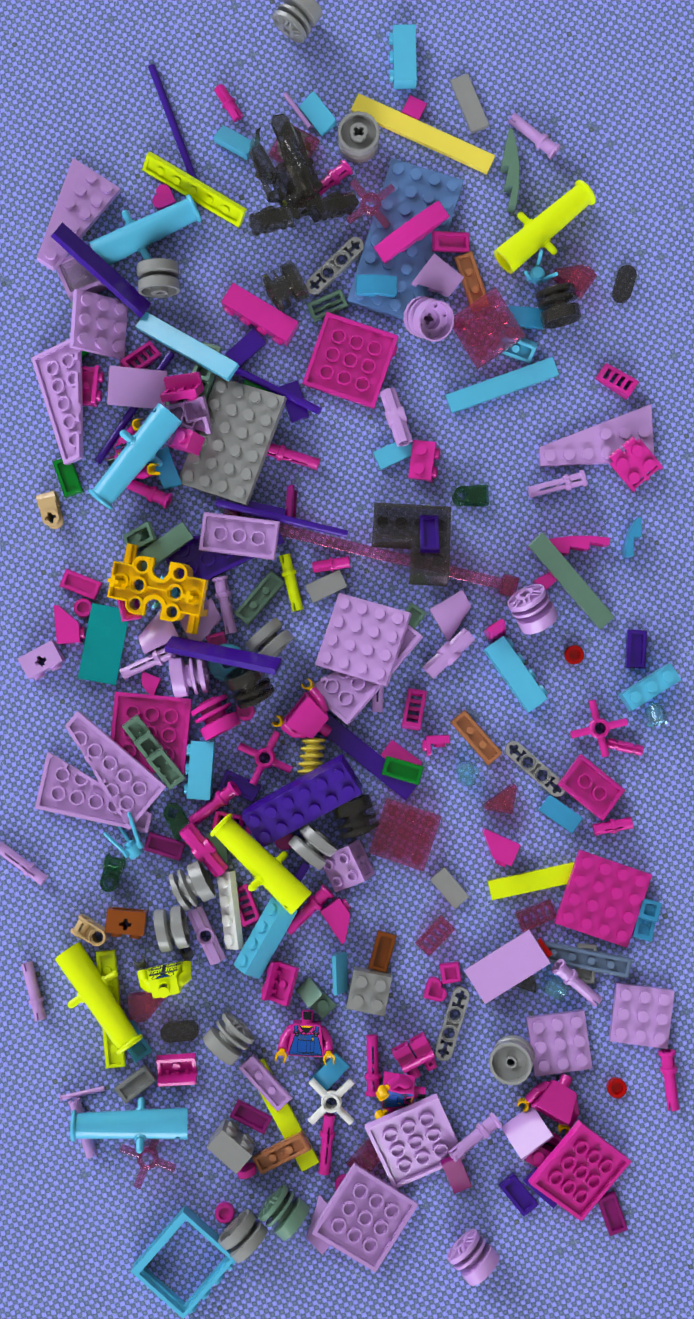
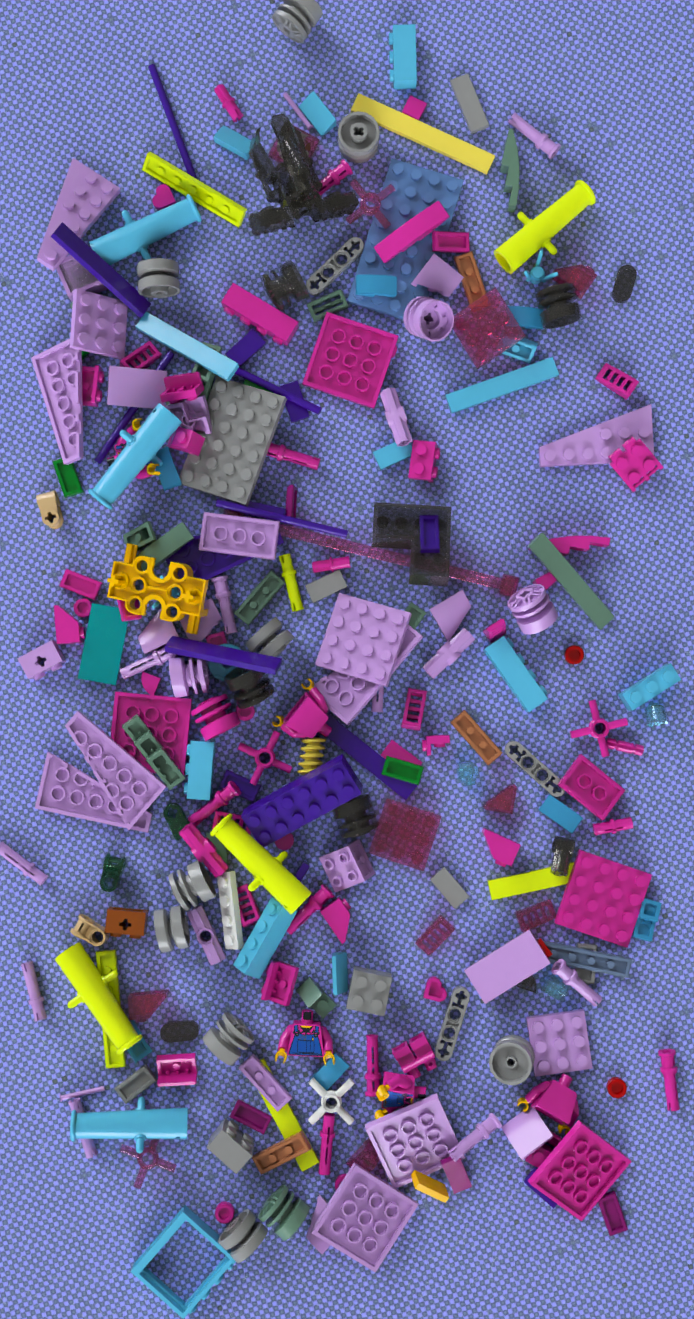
(132, 848): medium azure plant -> none
(152, 493): dark pink pin -> none
(164, 846): magenta tile -> none
(166, 978): neon yellow torso -> none
(247, 1171): dark pink tile -> none
(312, 846): light grey wheel -> none
(382, 951): dark orange tile -> none
(429, 1186): none -> yellow tile
(450, 972): dark pink tile -> none
(473, 1257): lavender wheel -> none
(474, 496): clear green piece -> none
(518, 1194): dark purple tile -> none
(562, 852): none -> clear smoke piece
(567, 484): lavender pin -> none
(633, 532): dark azure slope -> none
(636, 649): dark purple tile -> none
(641, 1015): lavender plate -> none

